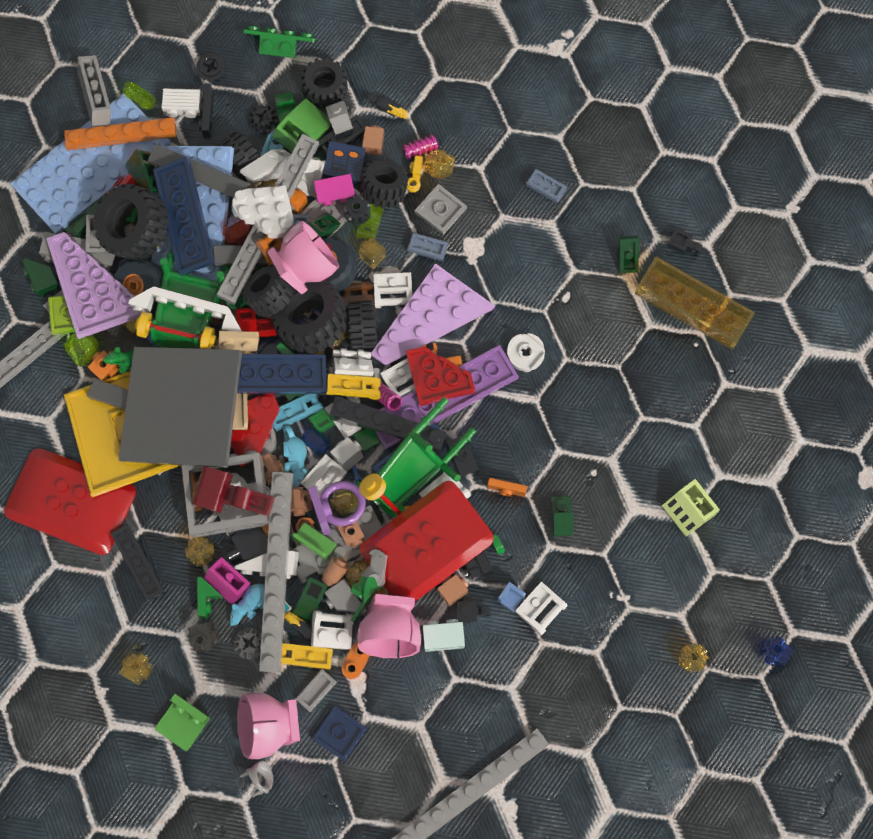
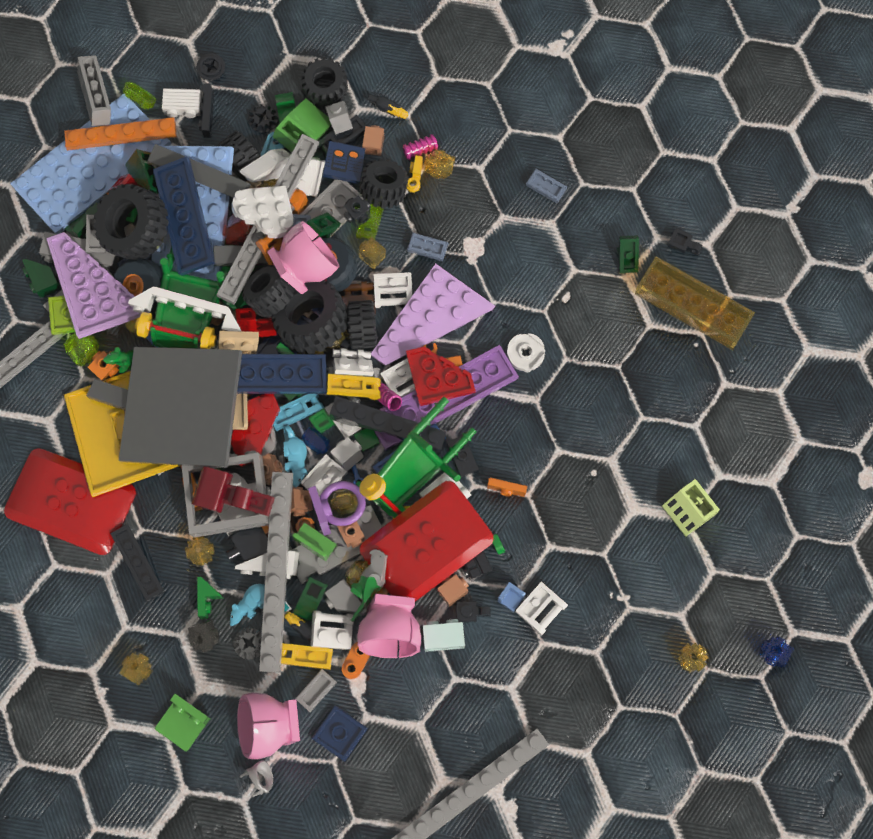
(227, 581): dark pink brick -> none
(278, 43): green bracket -> none
(334, 189): dark pink brick -> none
(334, 571): nougat brick -> none
(440, 209): light grey plate -> none
(562, 516): dark green slope -> none

